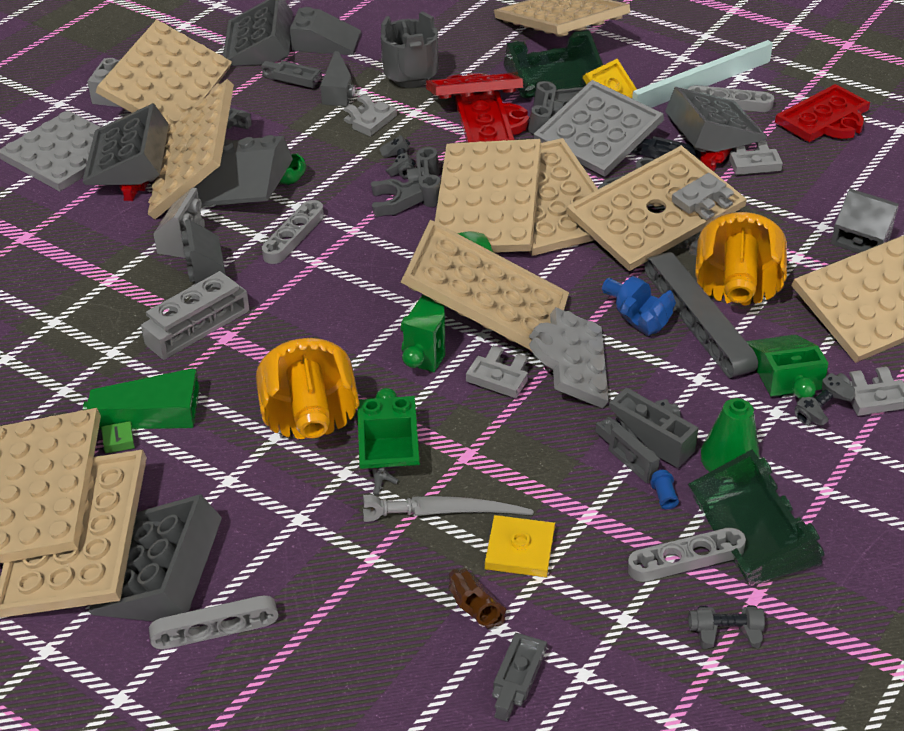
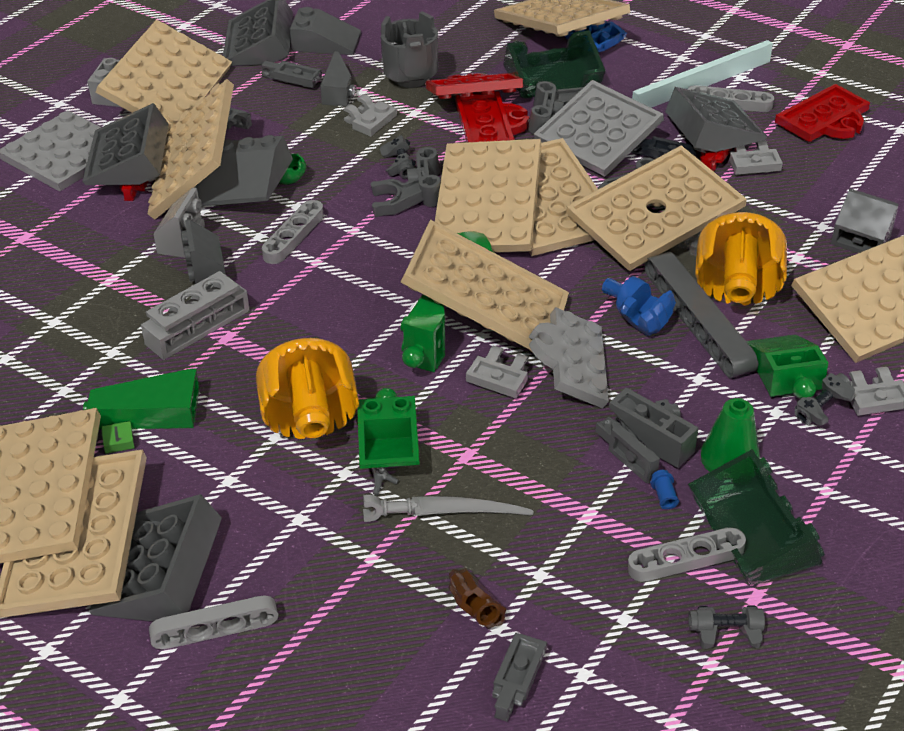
(520, 546): yellow plate -> none
(604, 35): none -> blue slope
(612, 76): yellow plate -> none
(700, 195): light grey plate -> none

